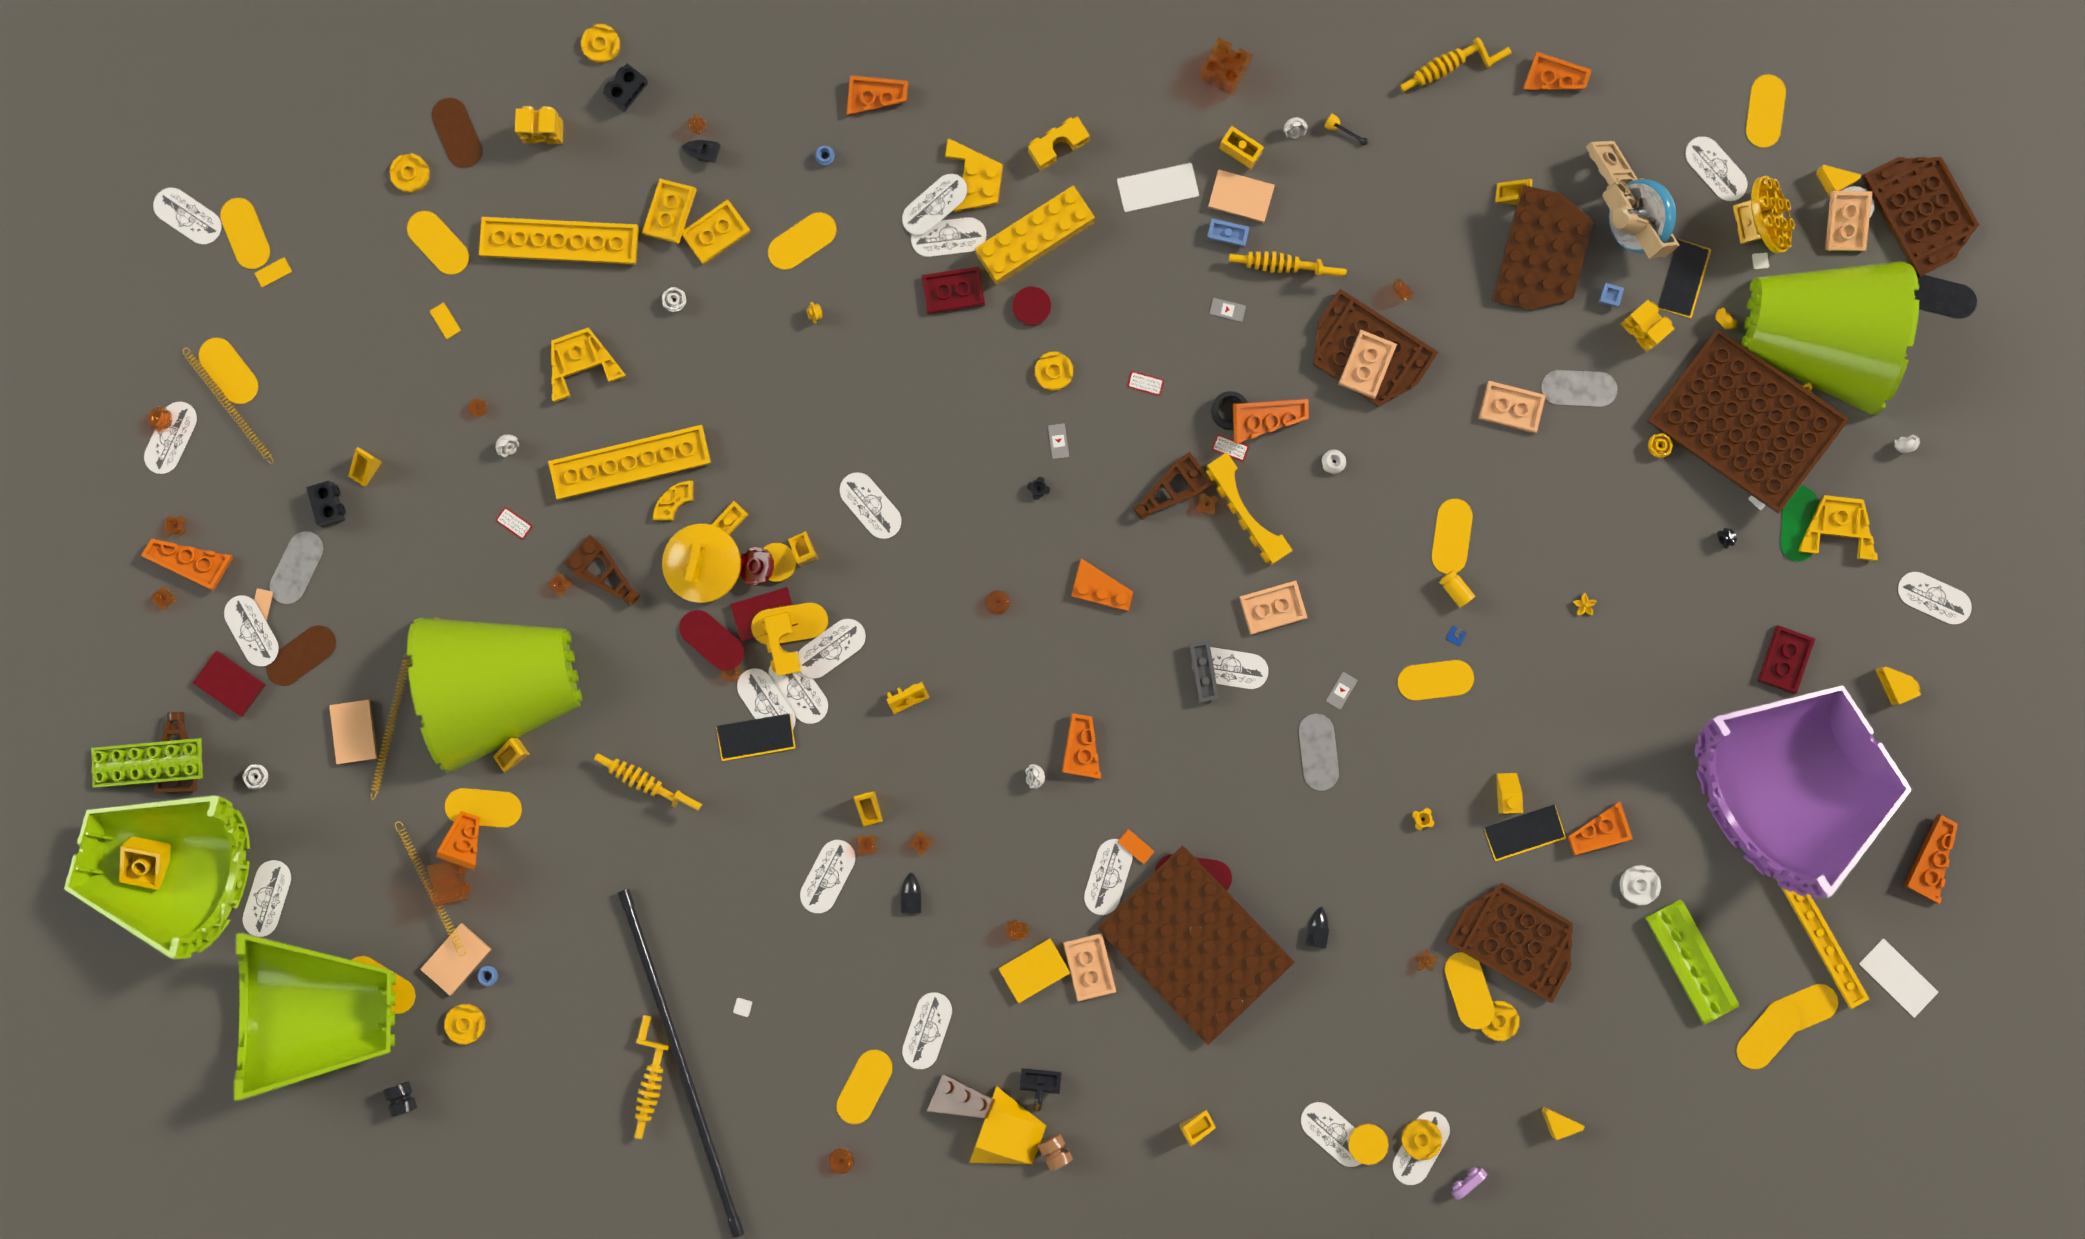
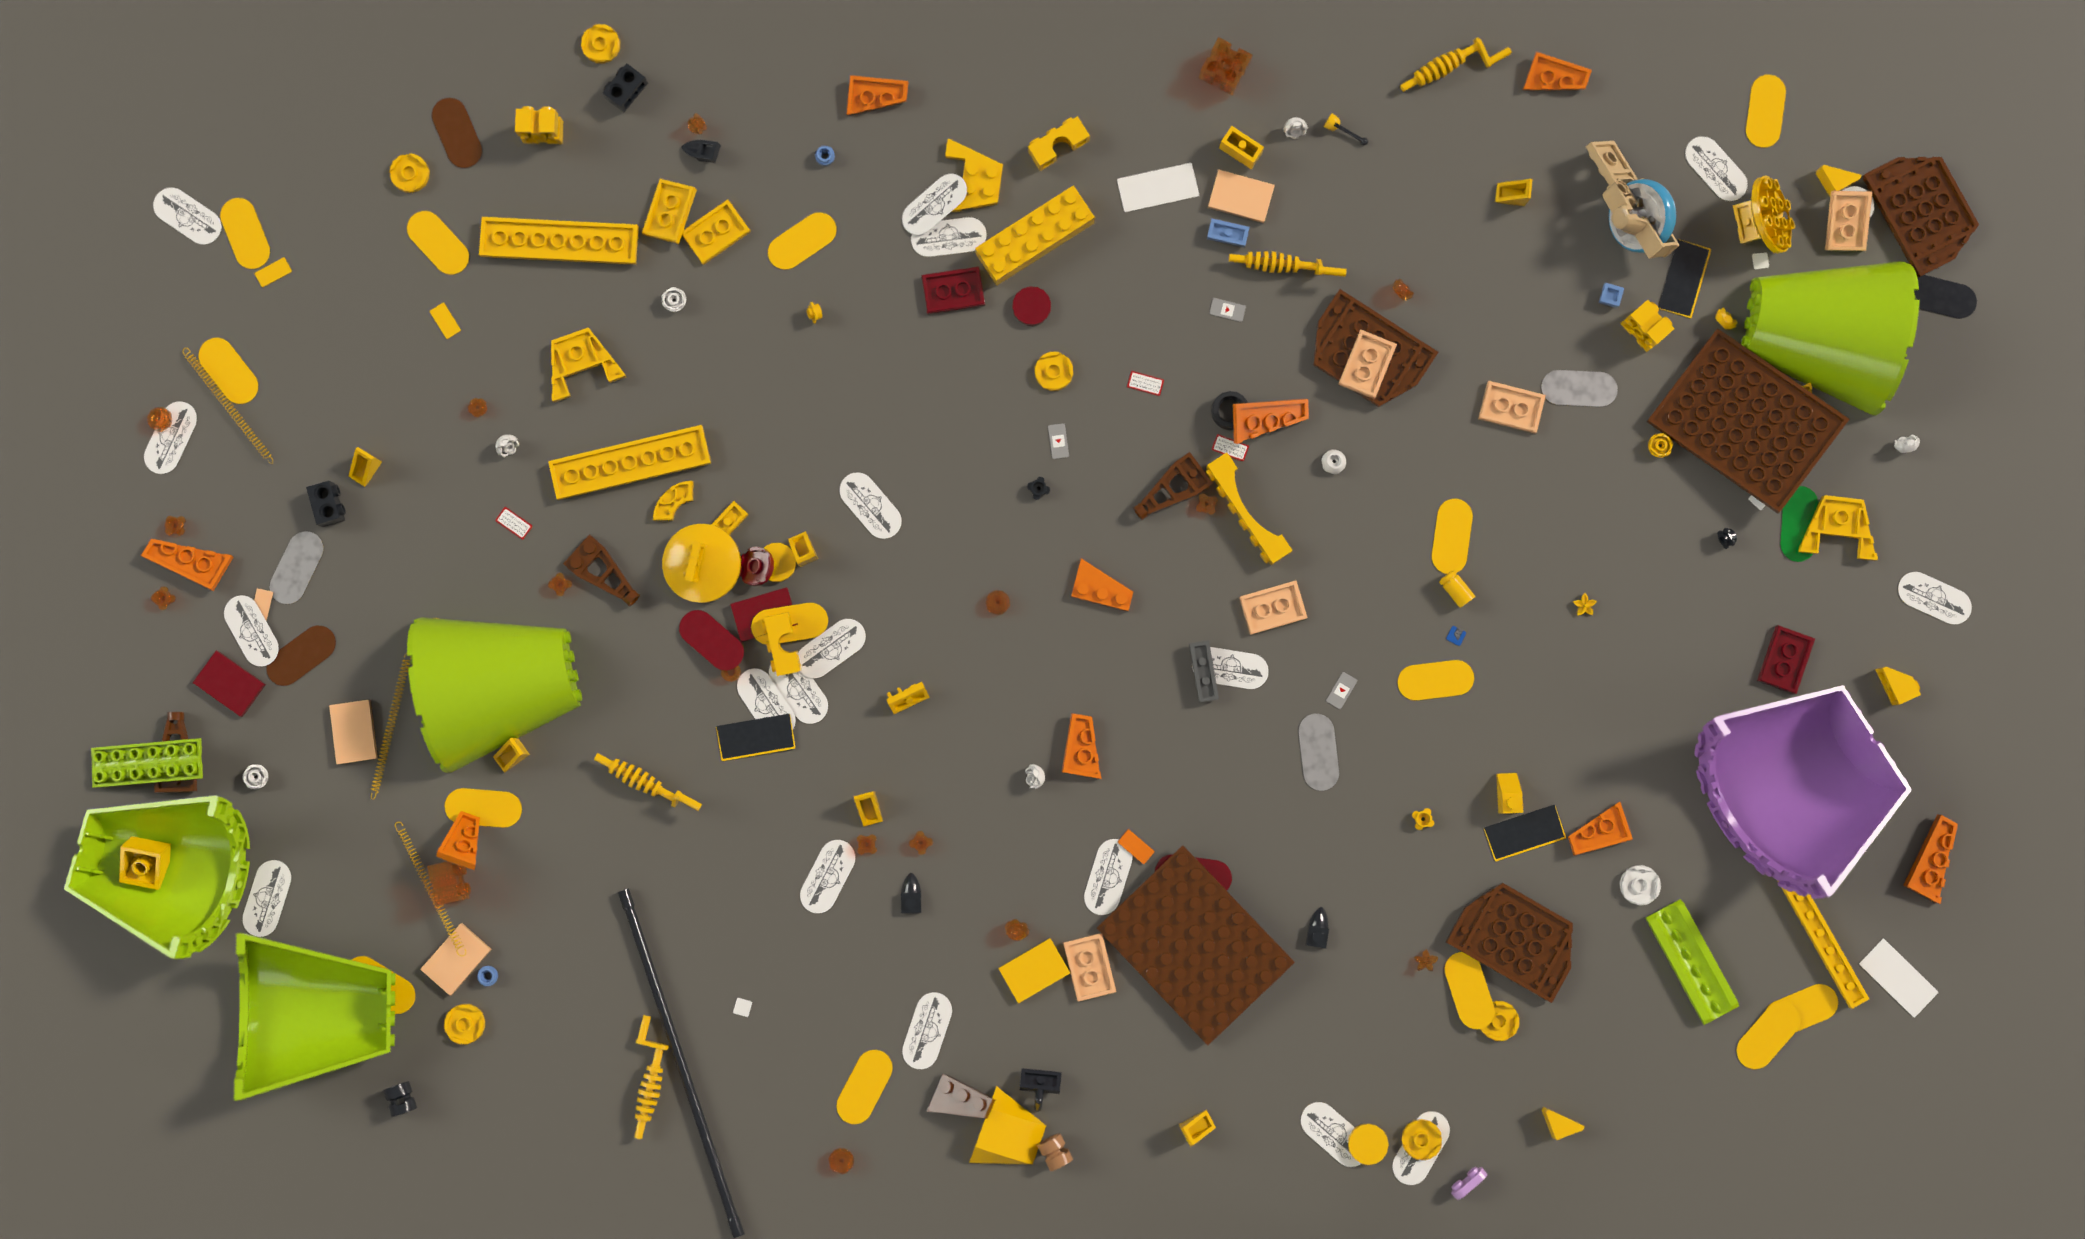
(1542, 250): reddish brown plate -> none

